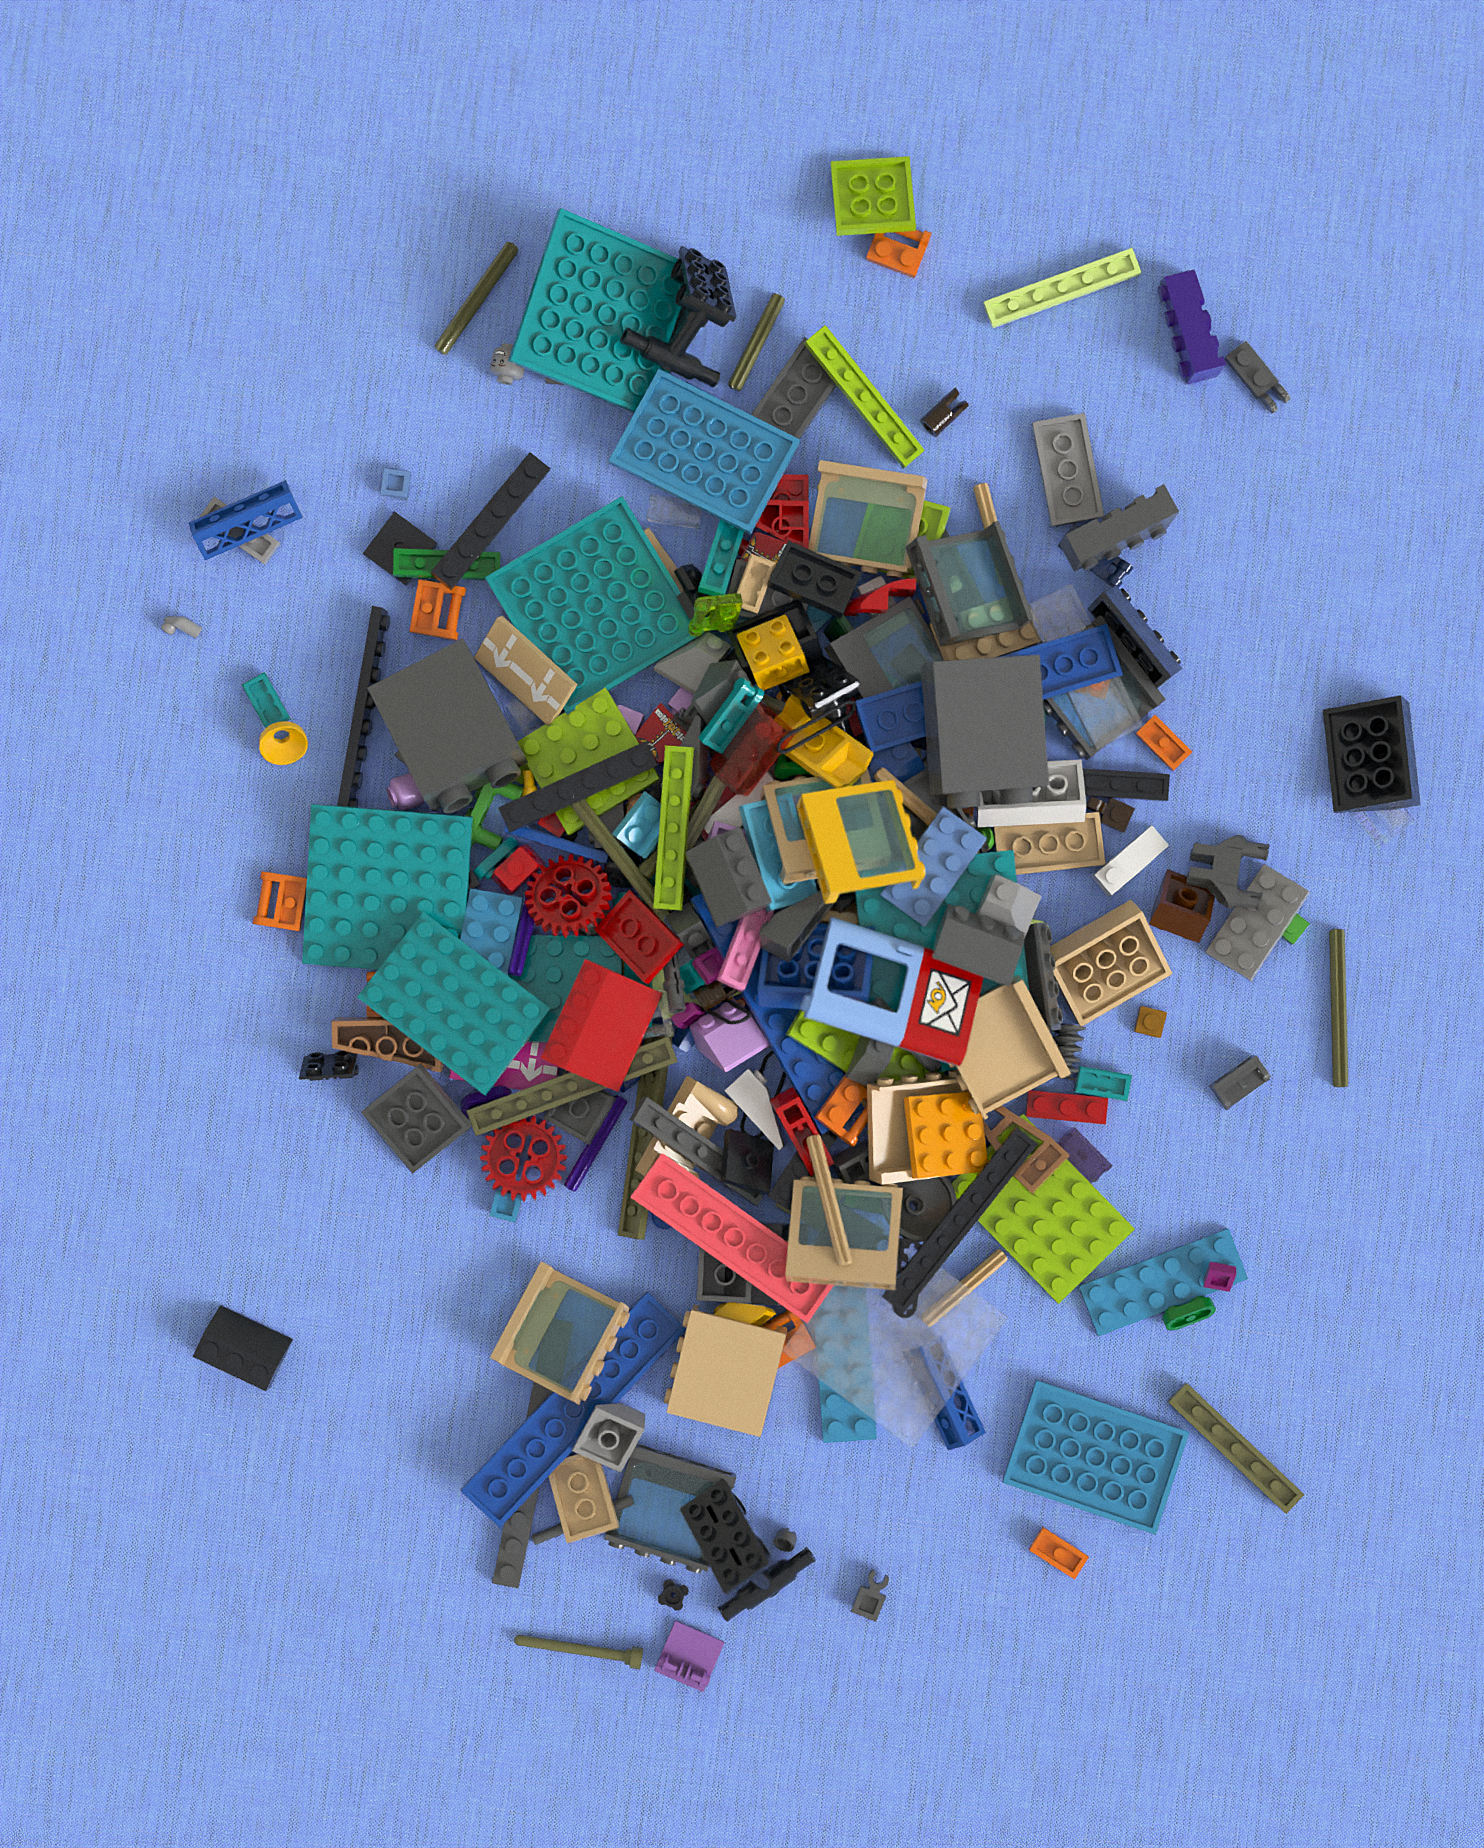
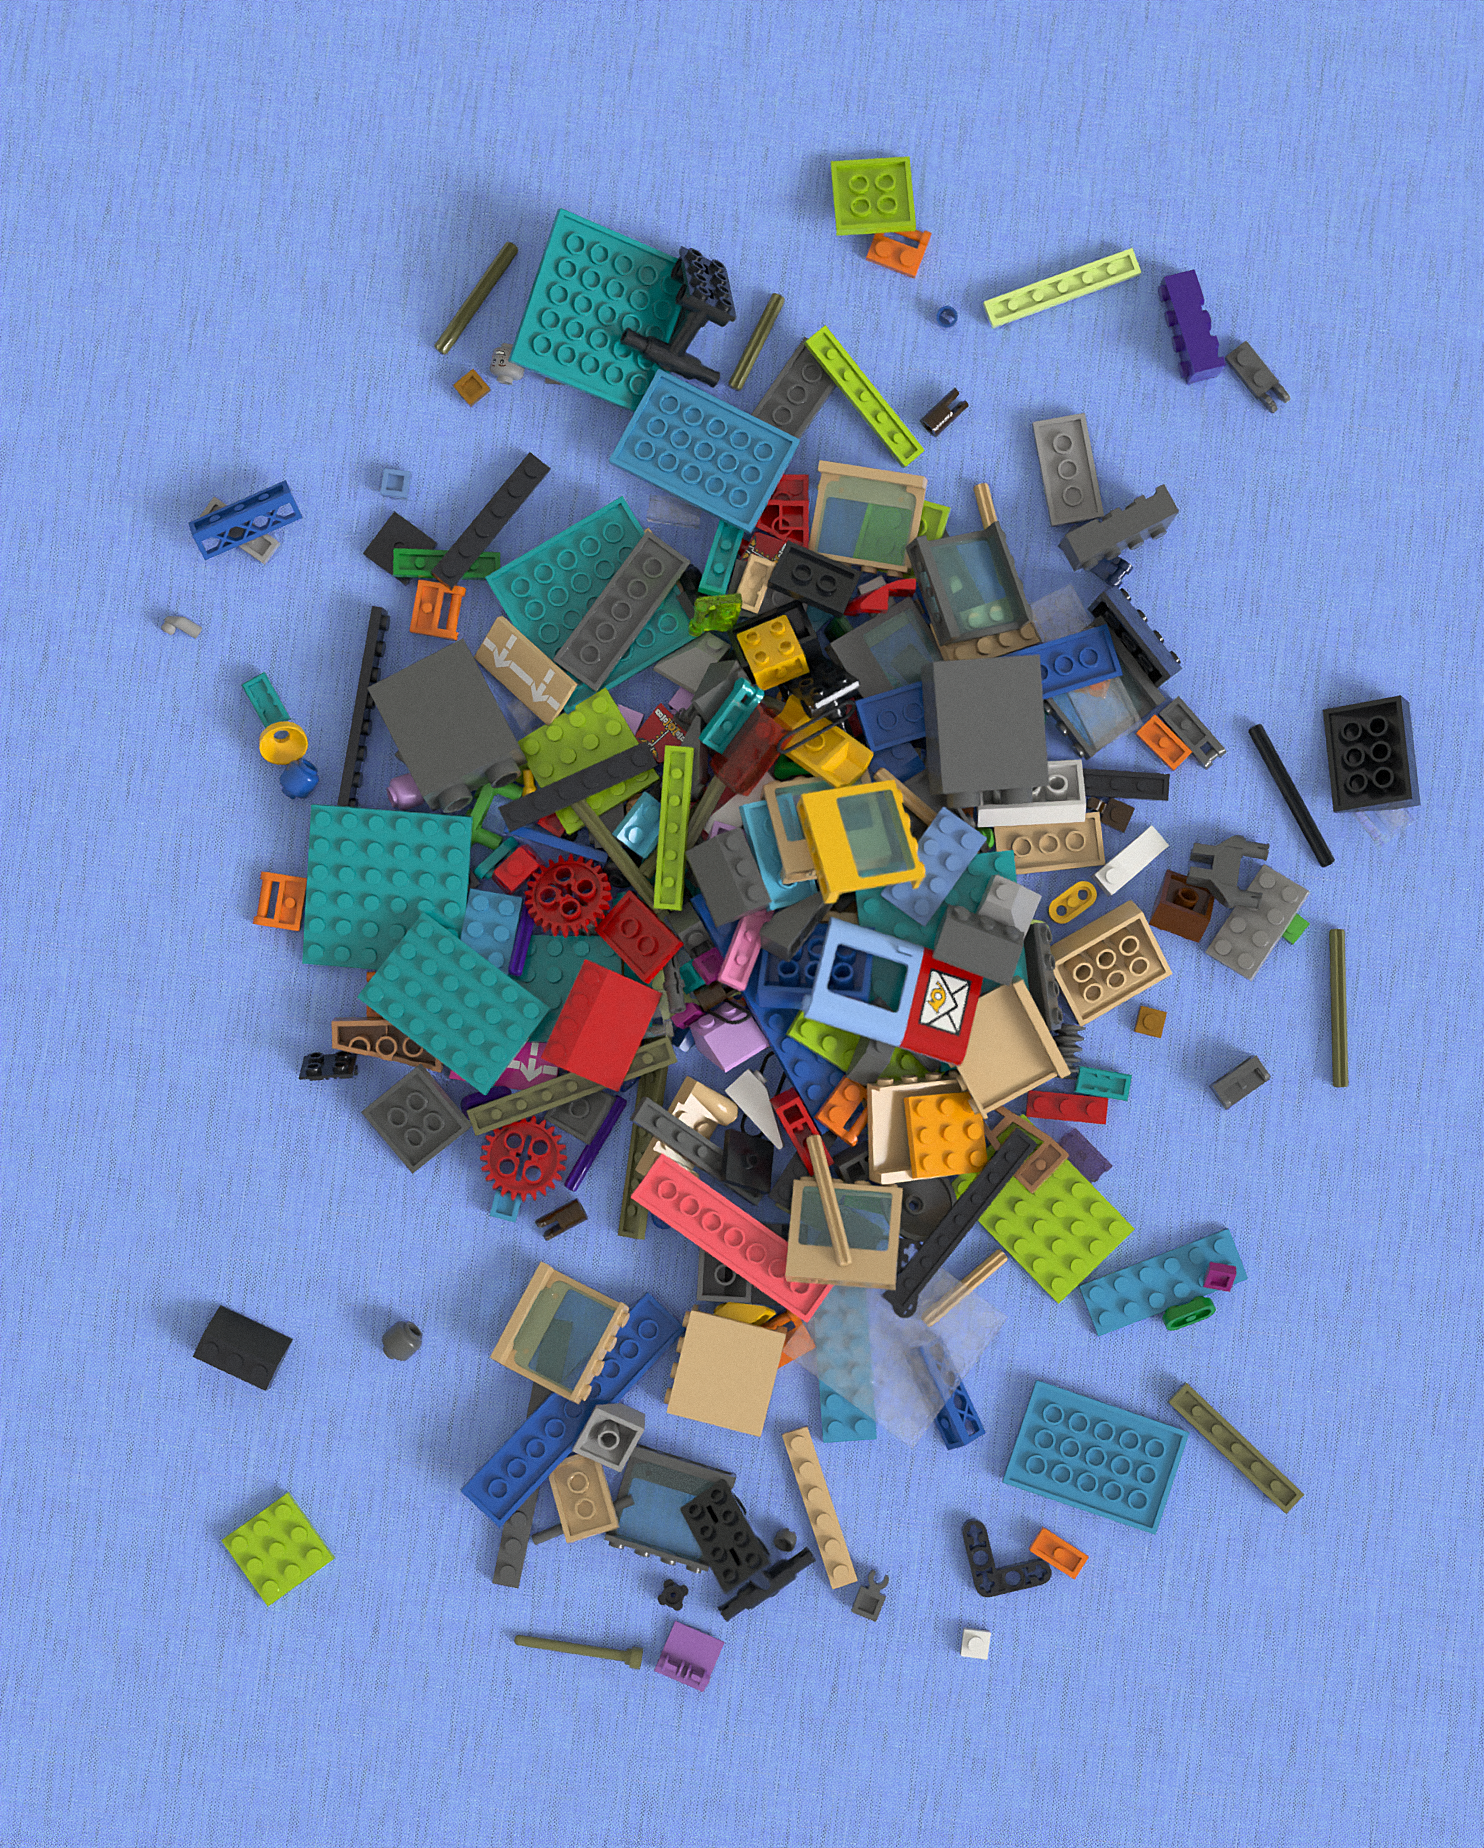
(278, 1549): none -> lime plate
(299, 779): none -> blue head
(402, 1340): none -> dark grey head
(471, 387): none -> pearl gold plate
(567, 1217): none -> dark brown hinge
(621, 611): none -> dark grey plate
(819, 1507): none -> tan plate
(943, 321): none -> blue hinge
(975, 1643): none -> white plate
(998, 1574): none -> black beam
(1071, 902): none -> yellow plate
(1191, 732): none -> dark grey plate
(1291, 795): none -> black axle

